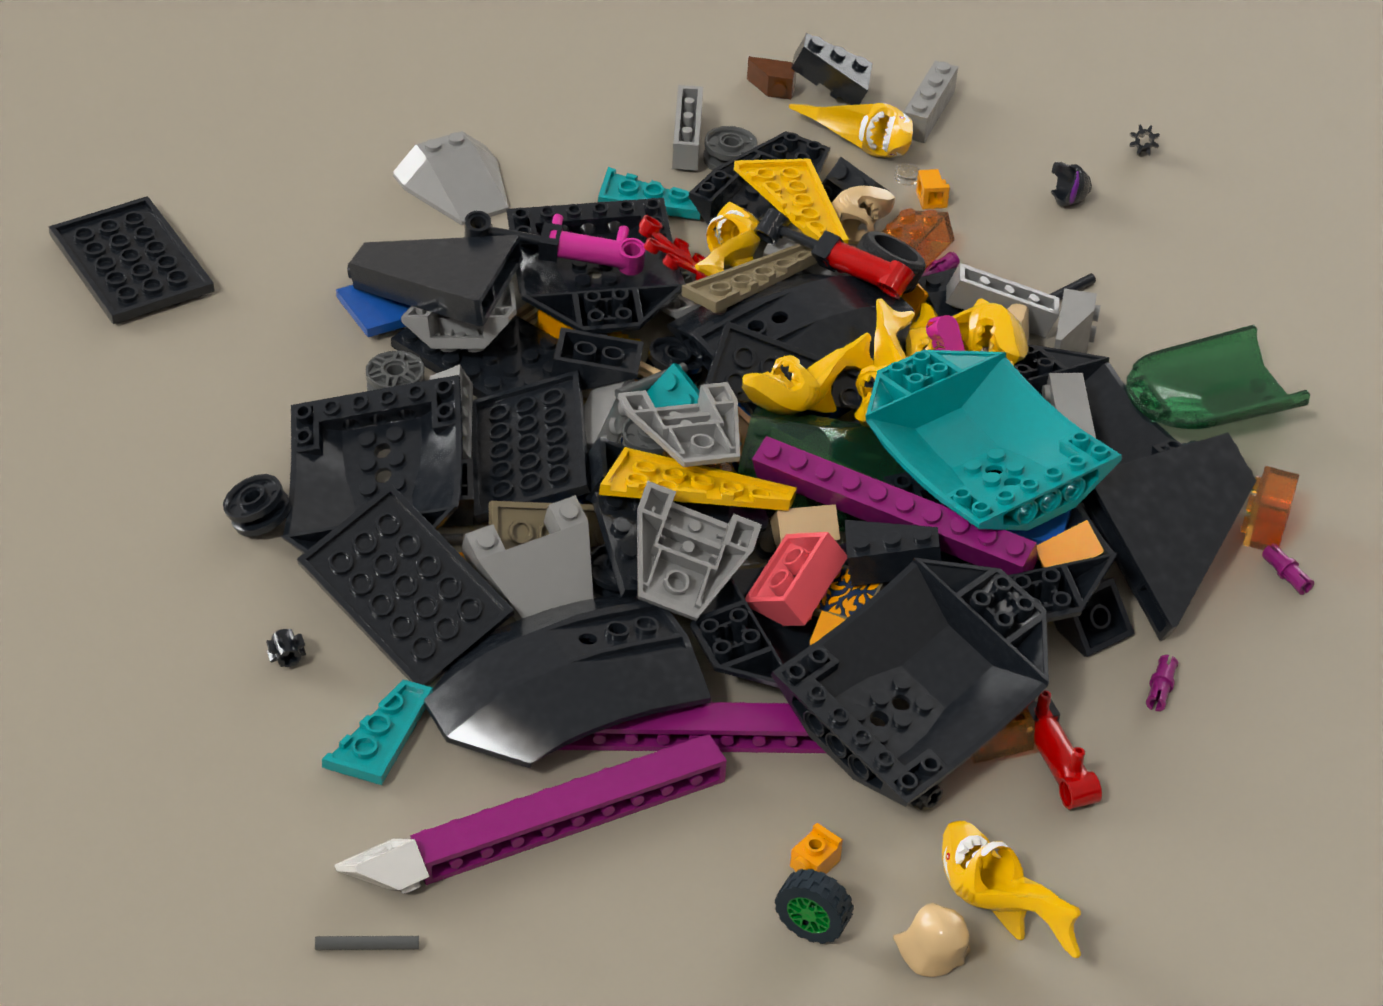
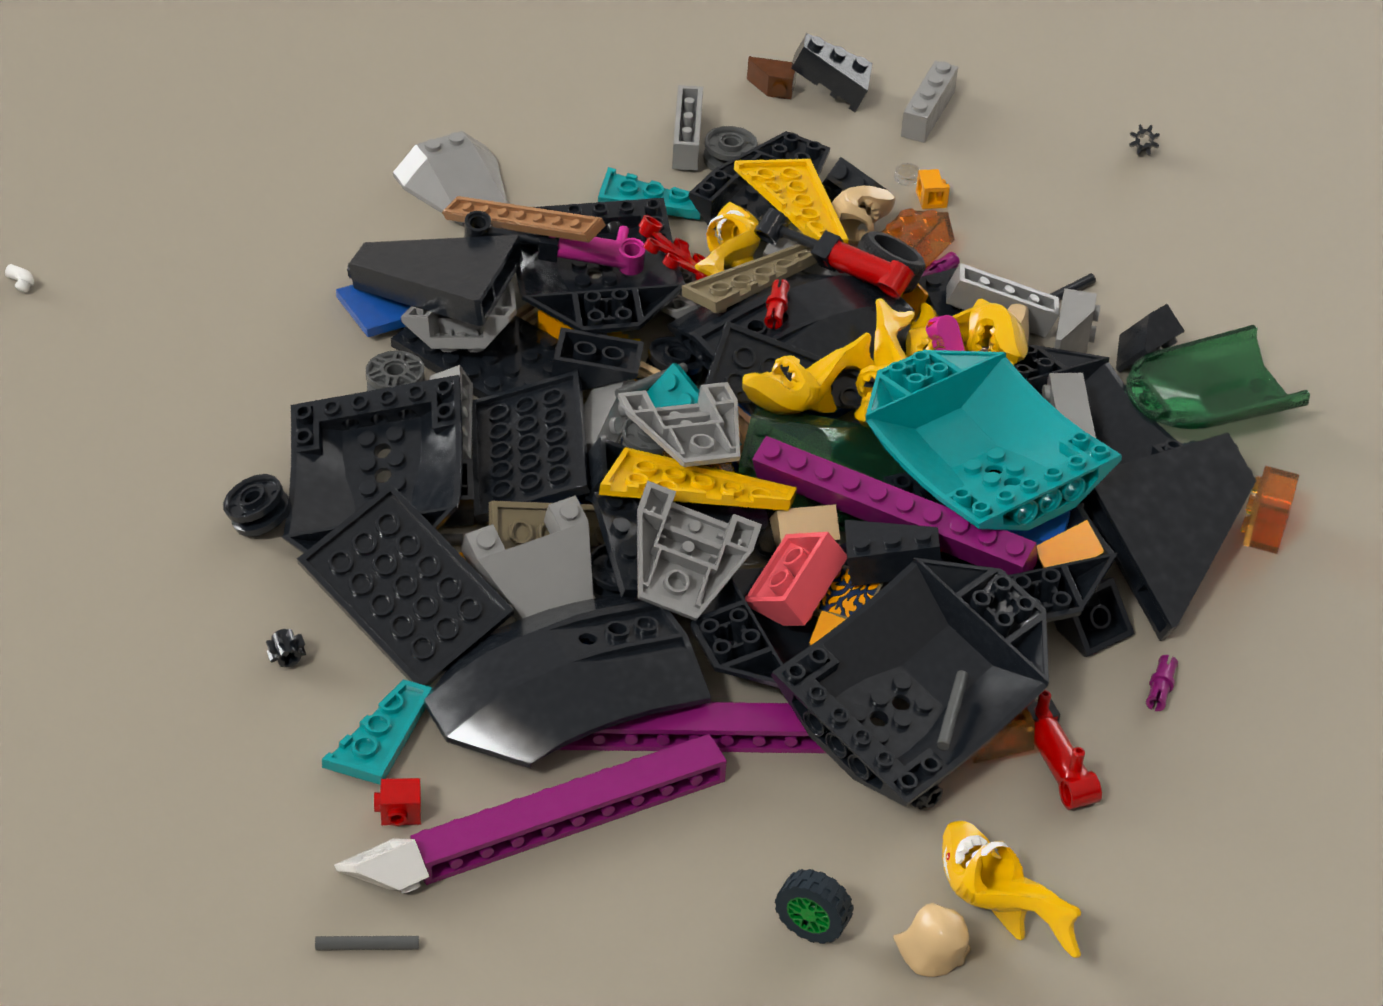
(23, 277): none -> white arm
(131, 259): black plate -> none
(399, 801): none -> red brick
(528, 219): none -> medium nougat tile
(777, 304): none -> red pin
(817, 851): light orange brick -> none
(874, 128): yellow piece -> none
(952, 710): none -> dark grey bar
(1072, 184): black hair -> none
(1146, 336): none -> black slope
(1288, 569): magenta pin -> none

